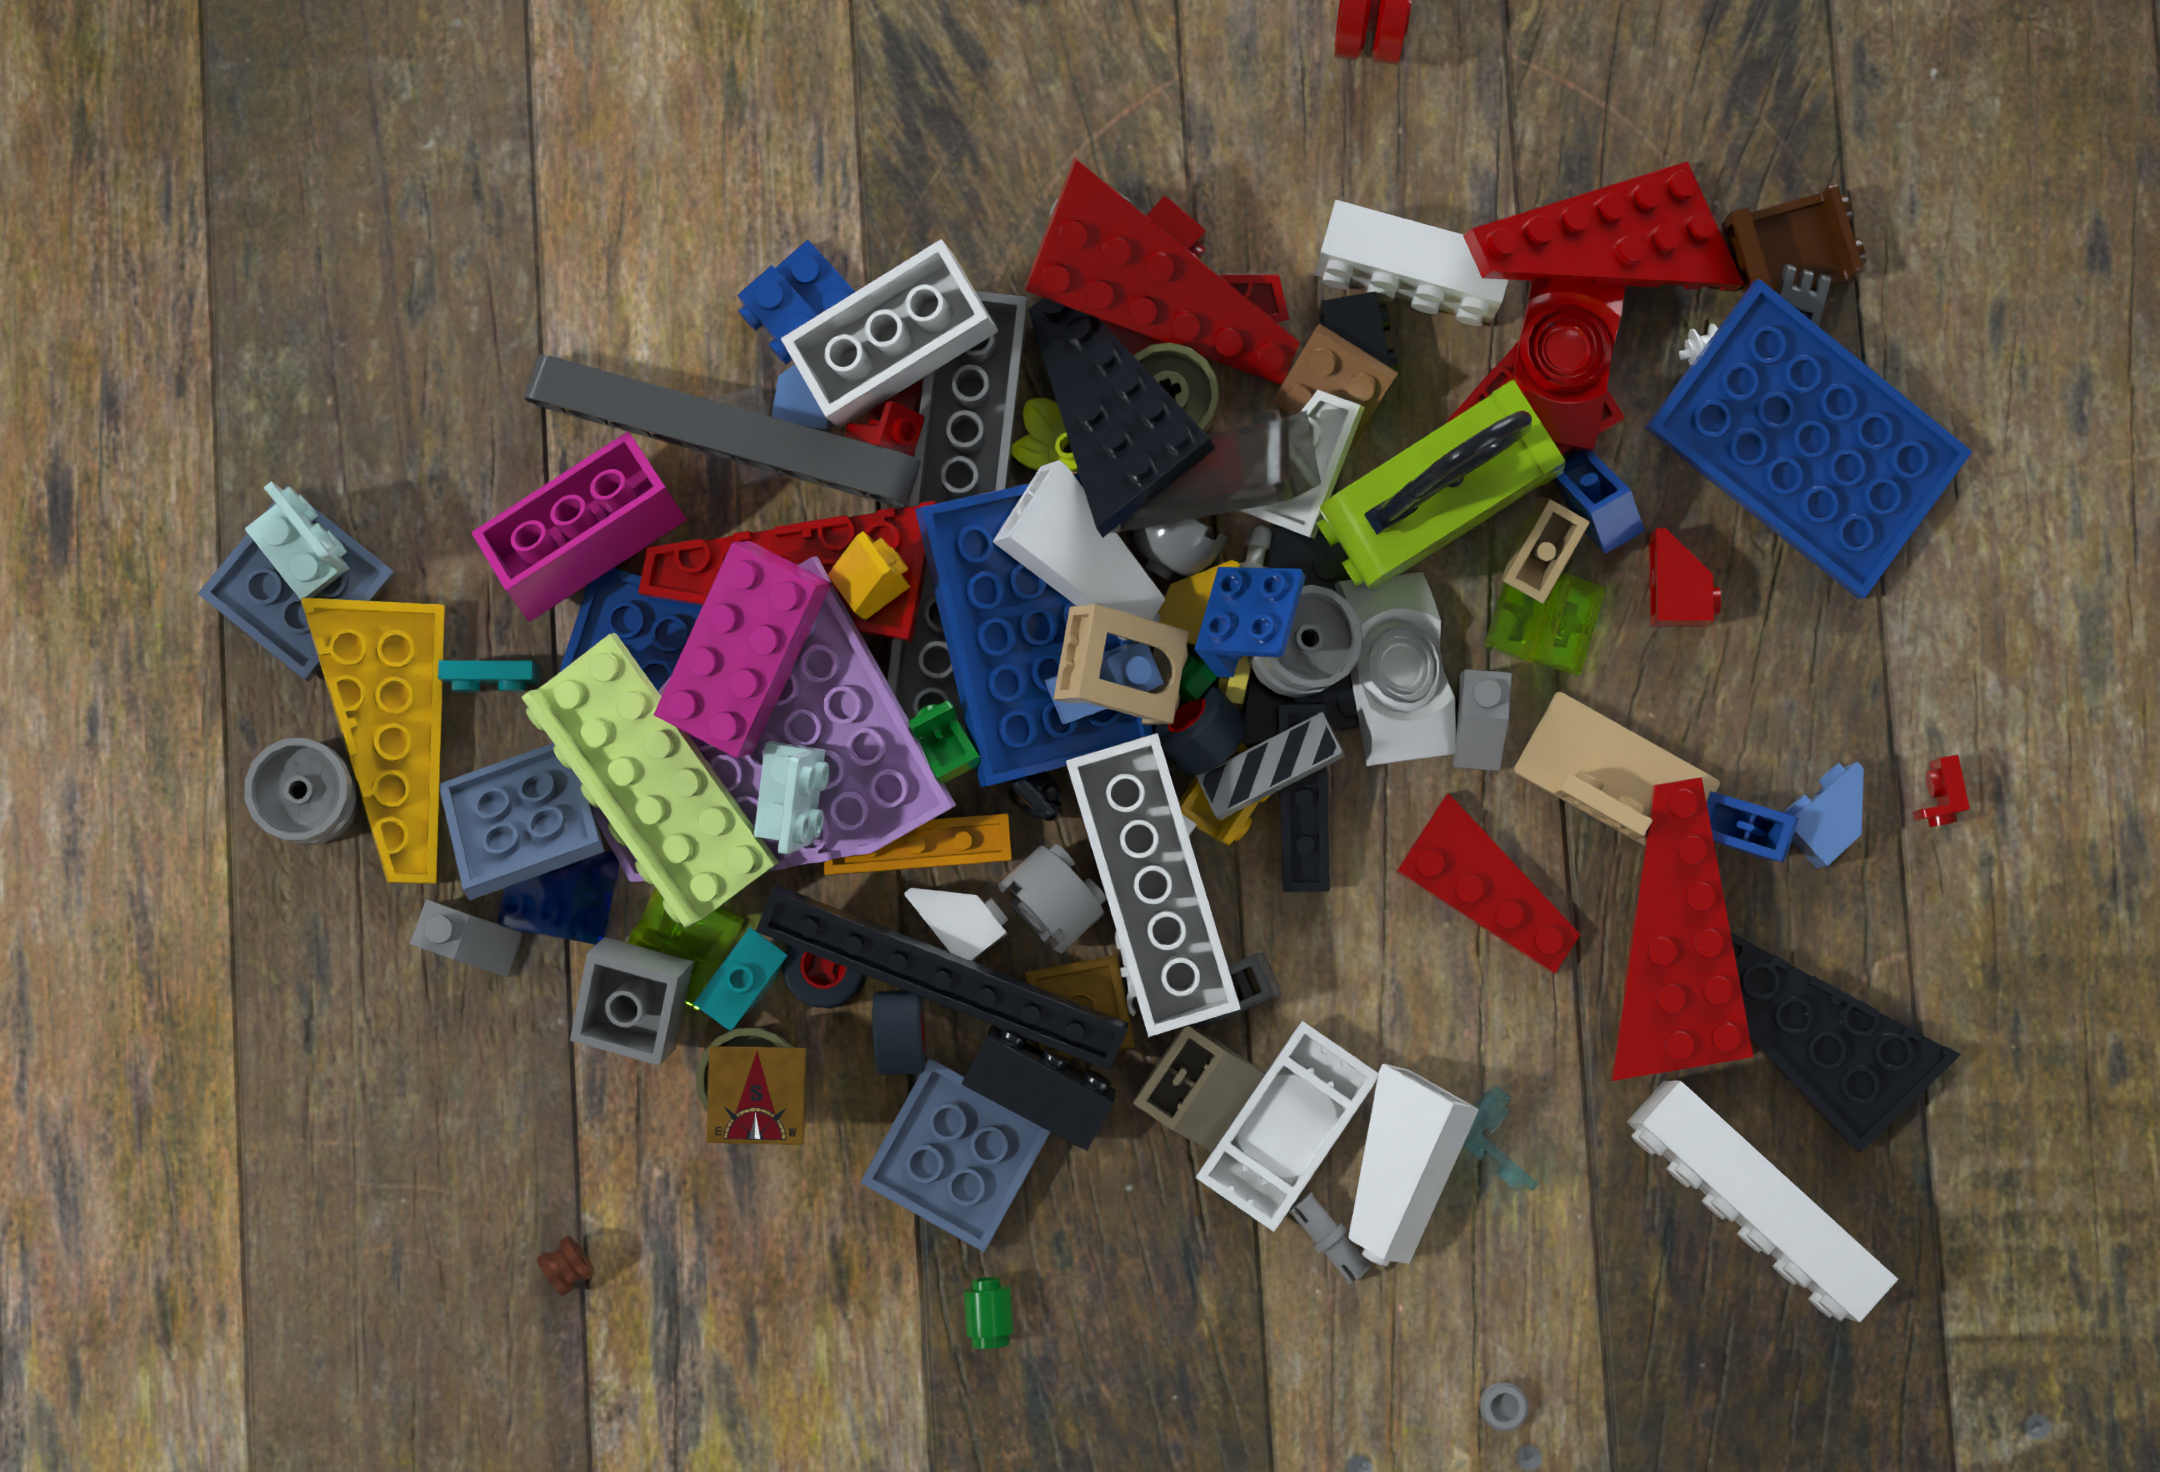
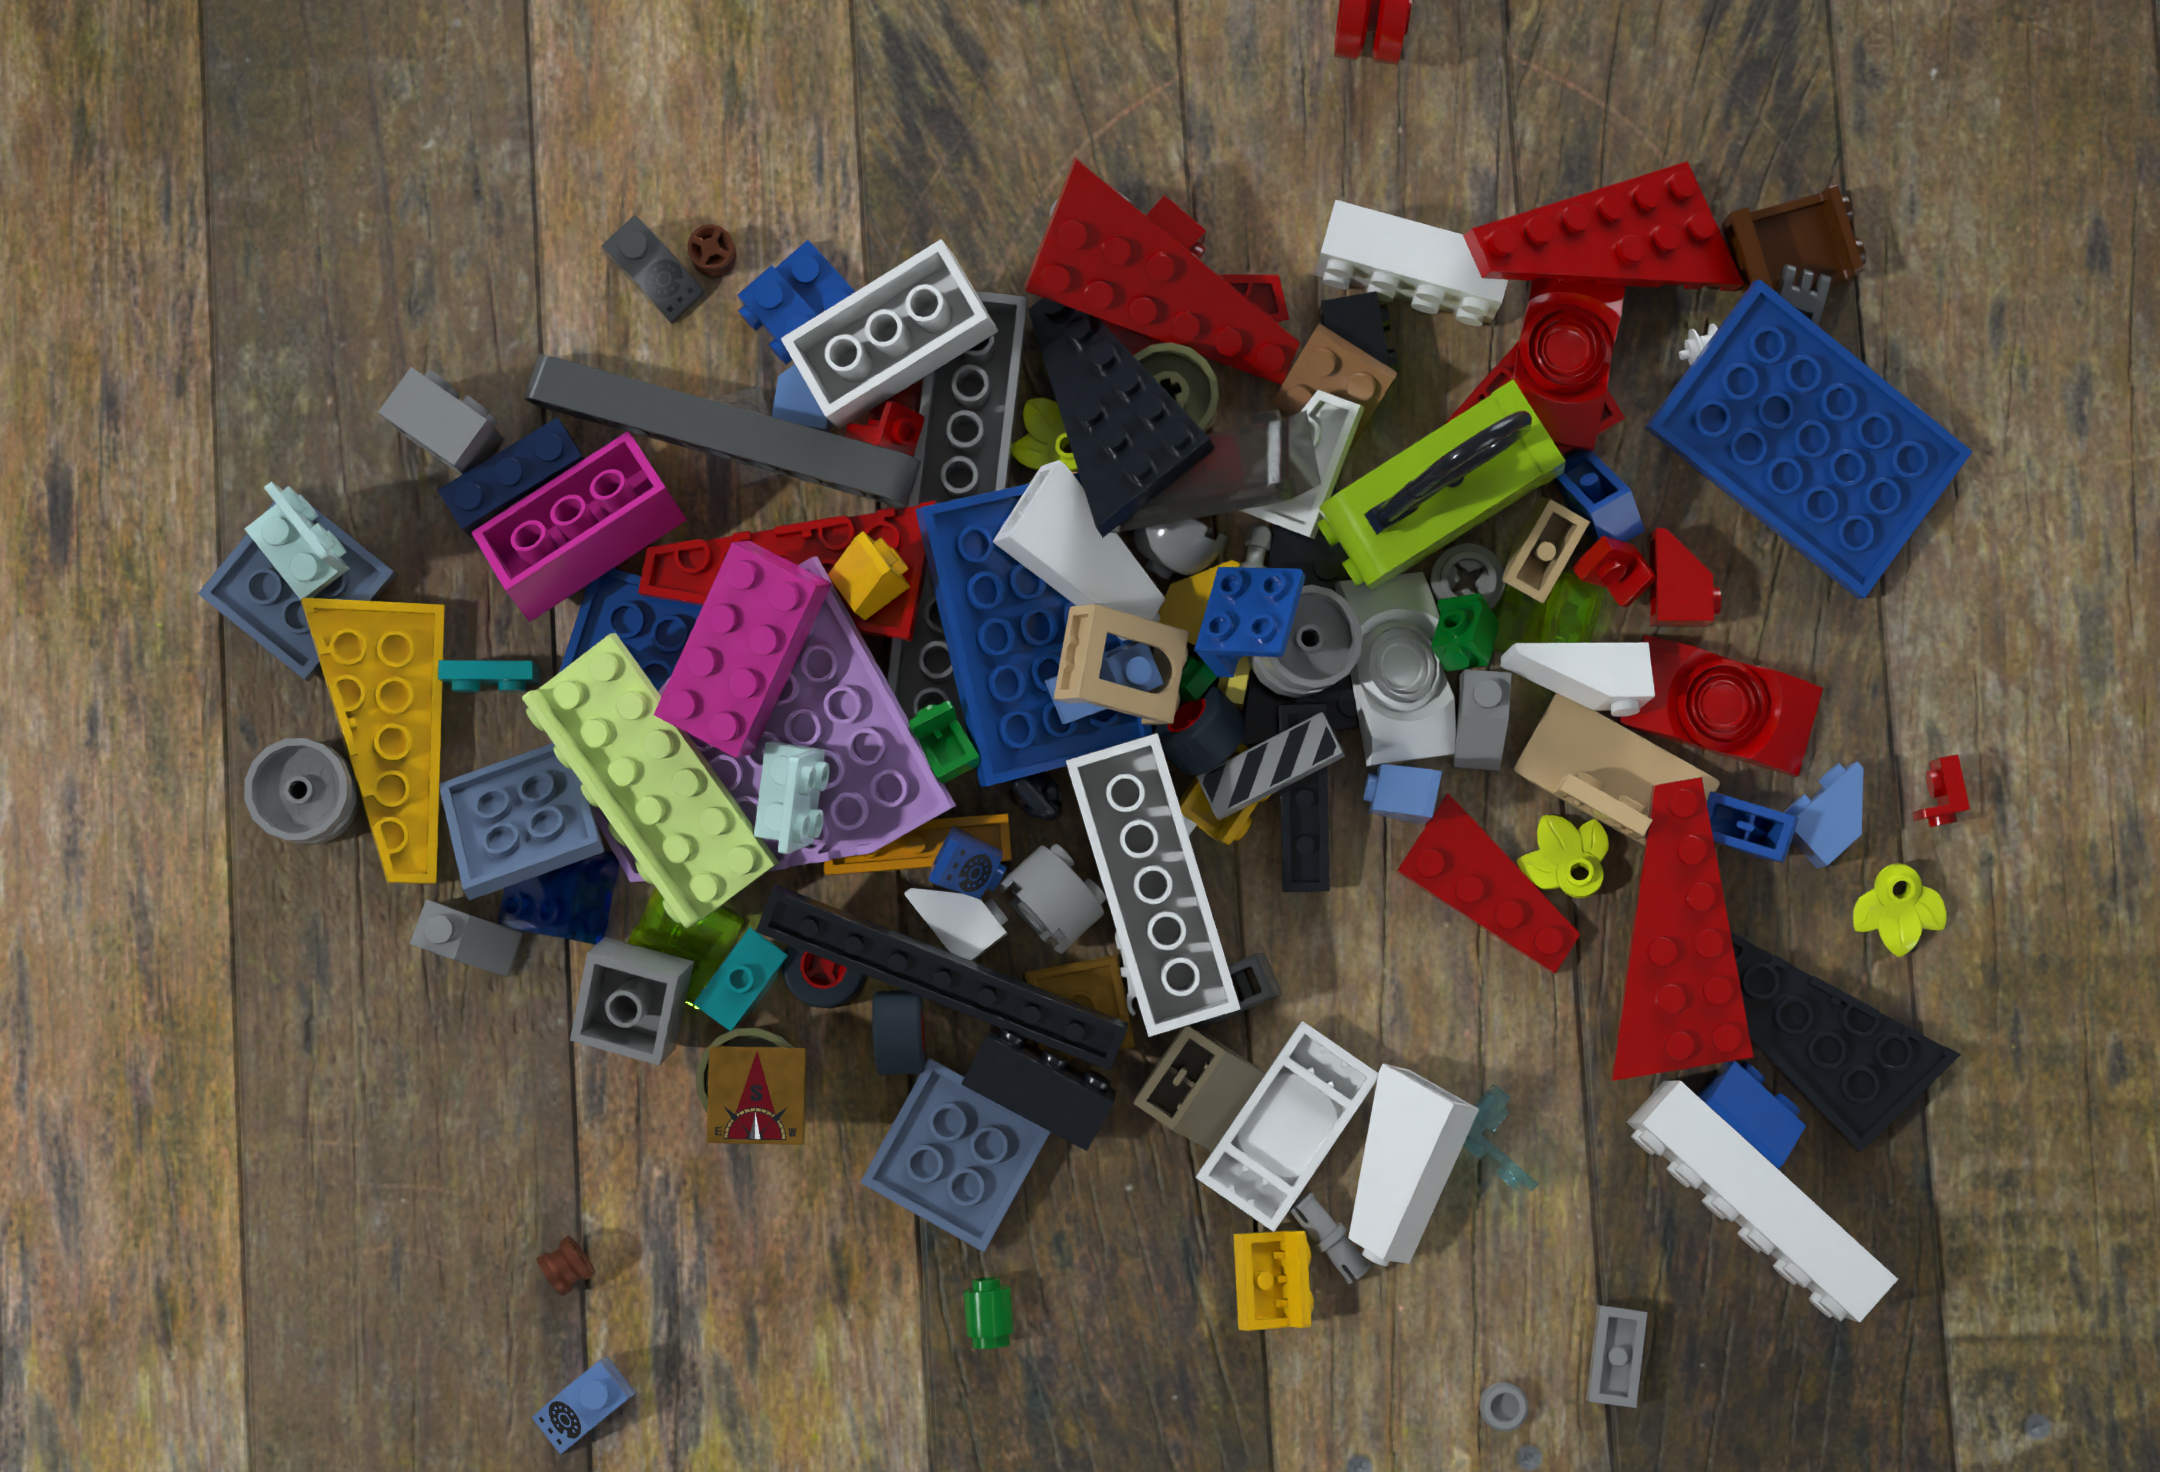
(434, 419): none -> light grey brick
(510, 475): none -> dark blue arch
(583, 1404): none -> medium blue slope
(652, 269): none -> dark grey slope
(708, 242): none -> copper wheel
(967, 864): none -> blue slope
(1273, 1280): none -> yellow bracket
(1403, 793): none -> medium blue slope
(1465, 632): none -> green brick
(1469, 559): none -> light grey gear
(1564, 850): none -> neon yellow plate
(1591, 674): none -> white slope
(1616, 1356): none -> light grey plate
(1617, 568): none -> red bracket
(1727, 707): none -> red slope
(1753, 1111): none -> blue slope
(1899, 916): none -> neon yellow plate

